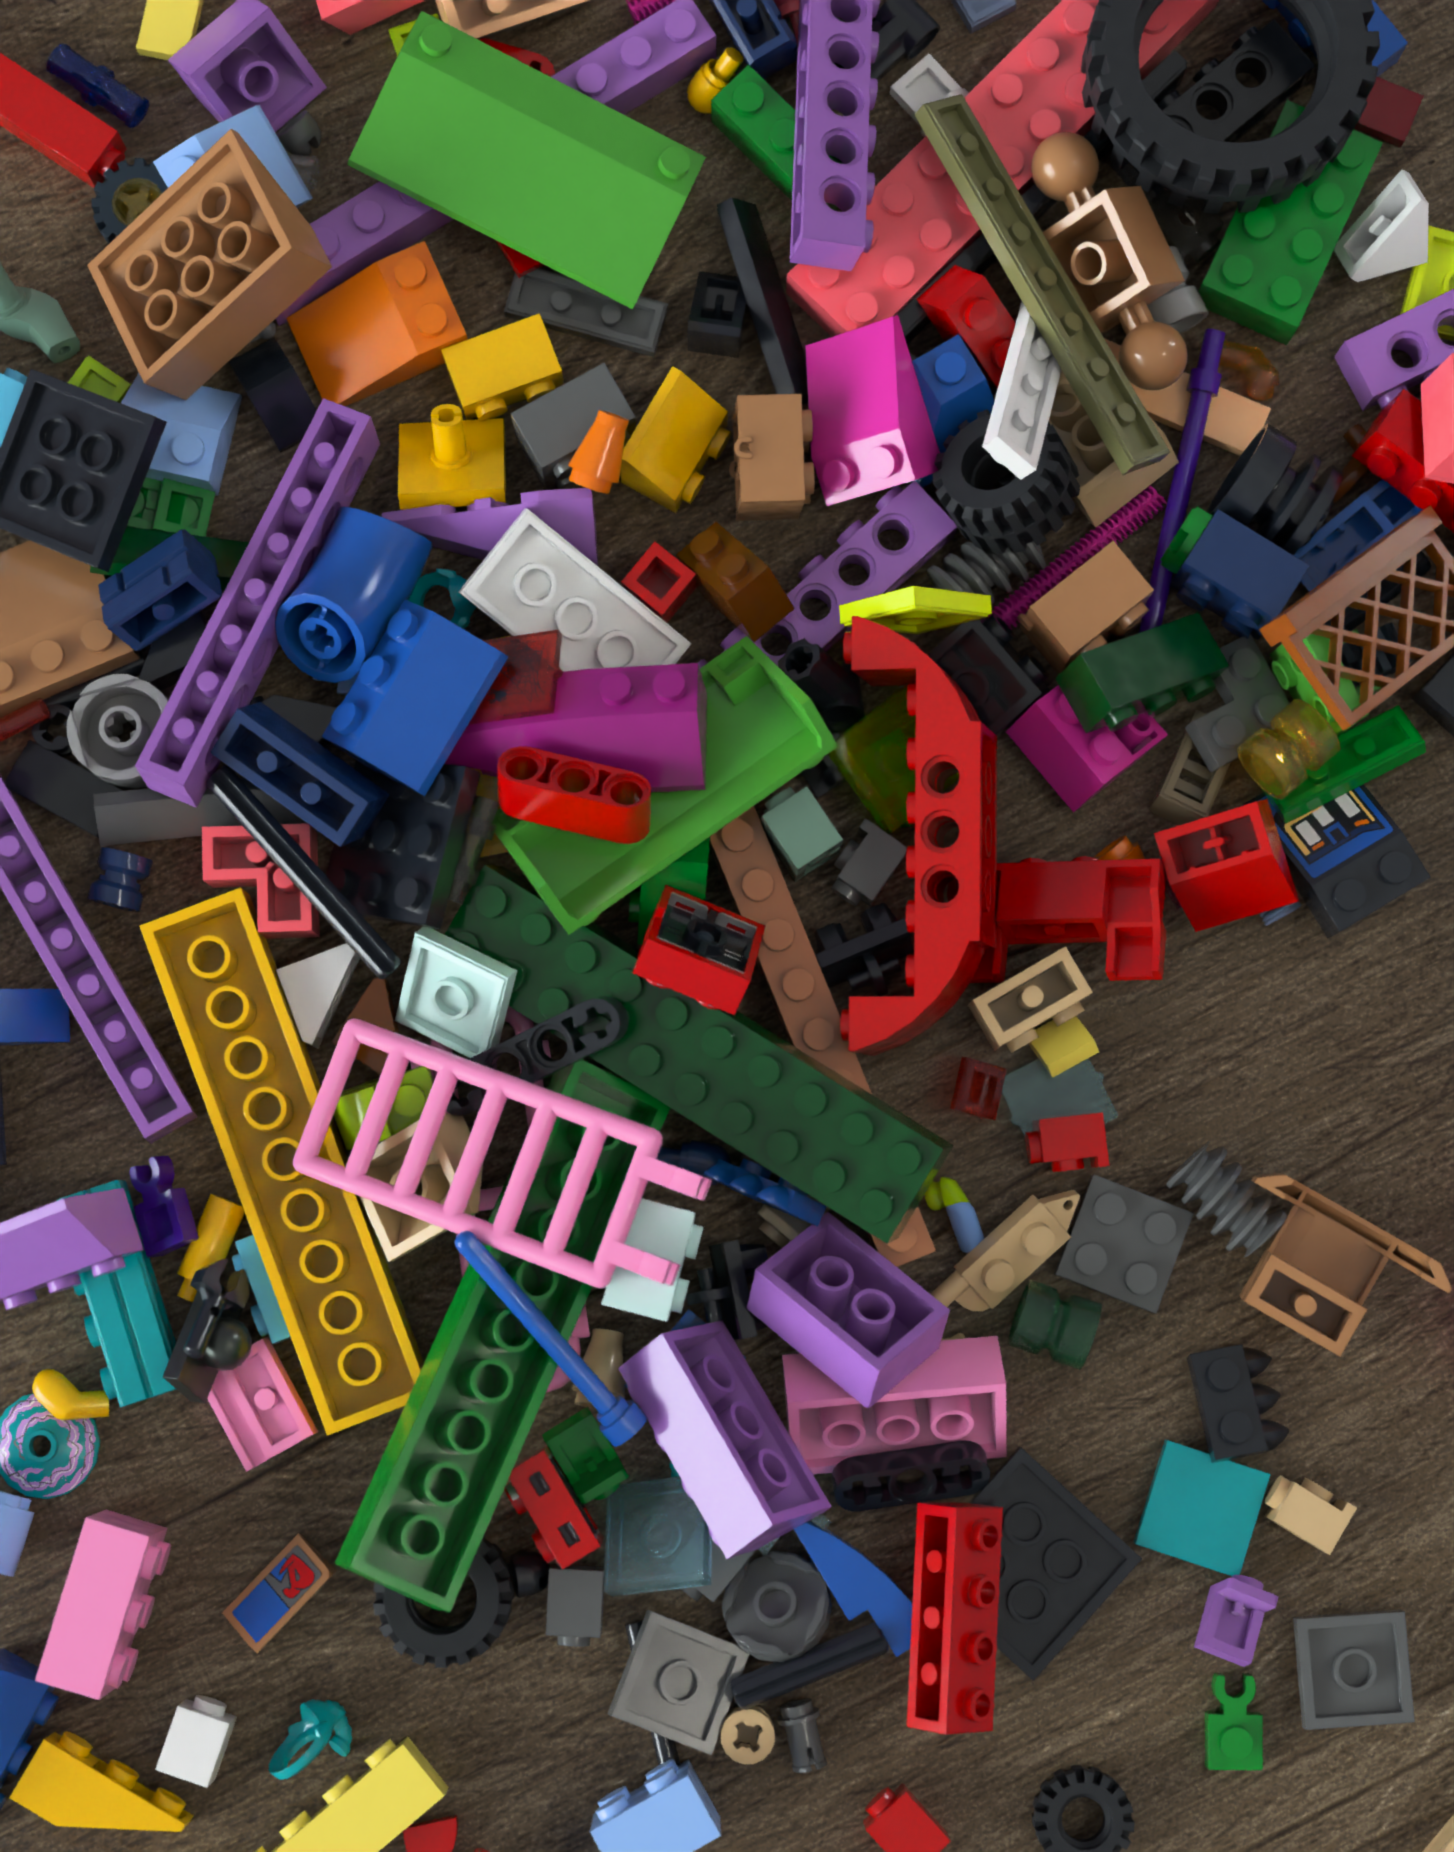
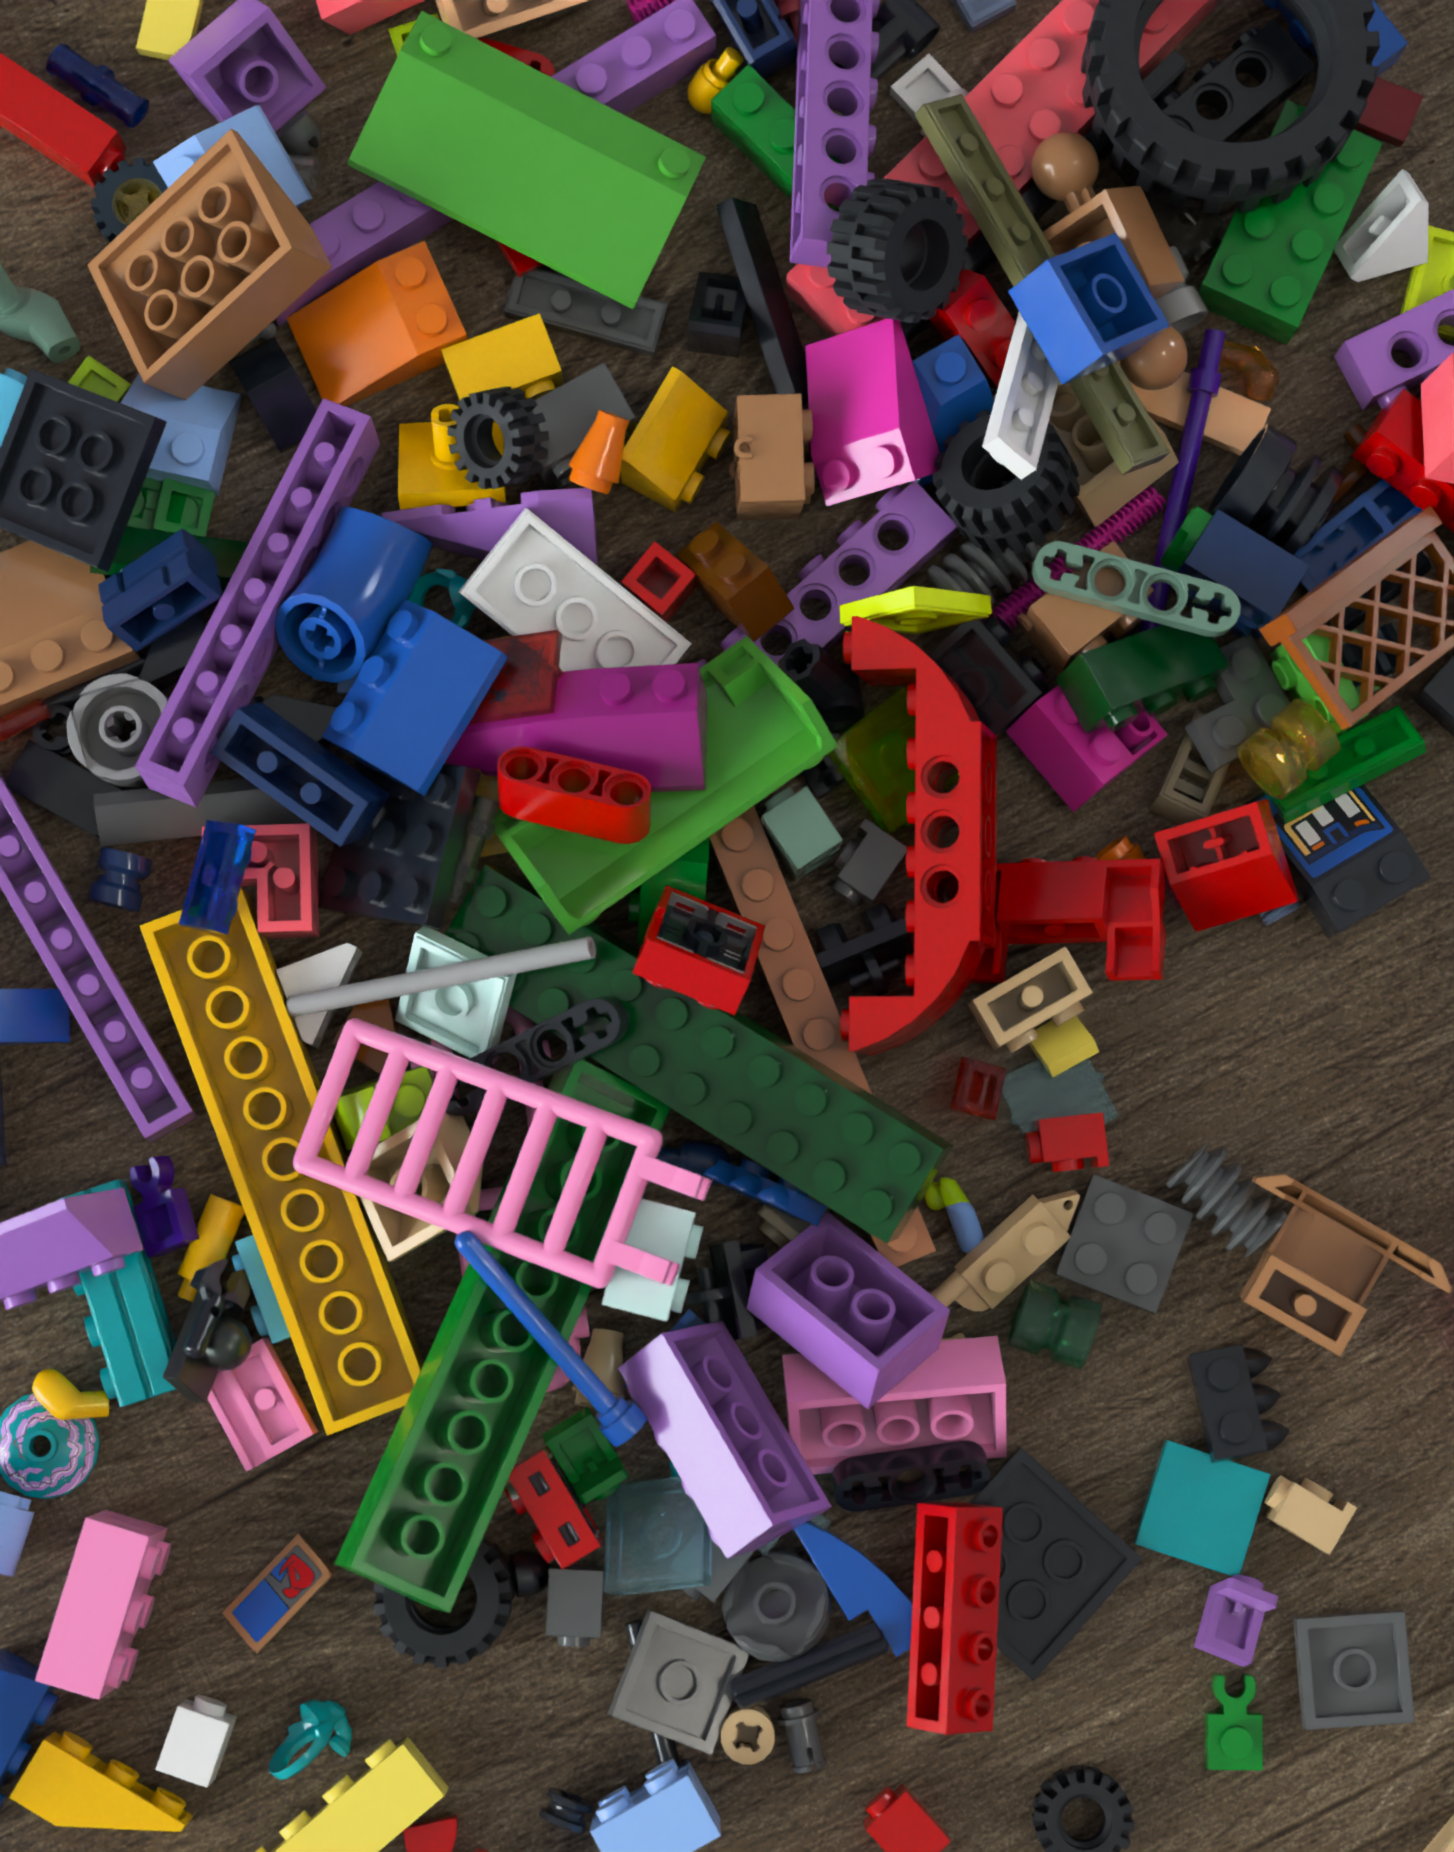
(217, 877): none -> clear blue plate
(303, 872): black axle -> none
(441, 976): none -> light grey piece
(519, 431): none -> black tyre
(566, 1810): none -> black bush
(897, 250): none -> black tyre
(1088, 308): none -> blue brick
(1133, 598): none -> sand green beam

